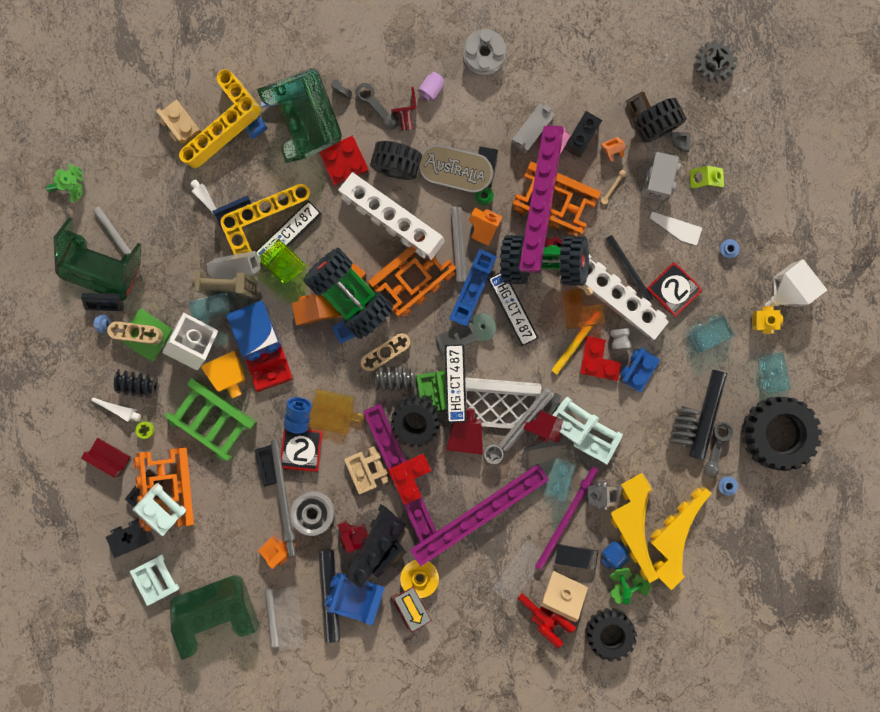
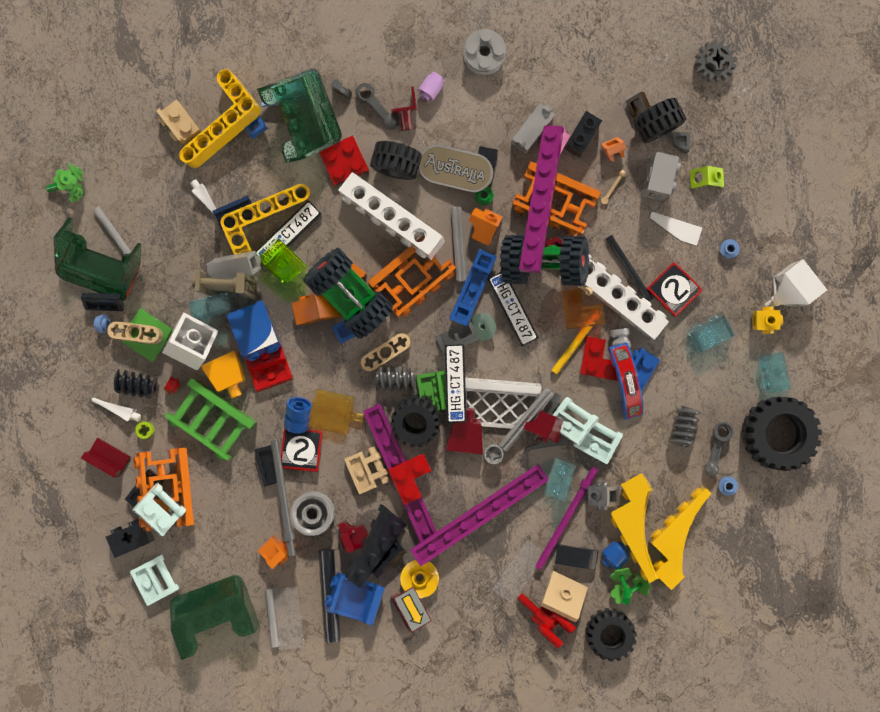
(172, 385): none -> red plate
(628, 380): none -> slope
(708, 414): black piece -> none

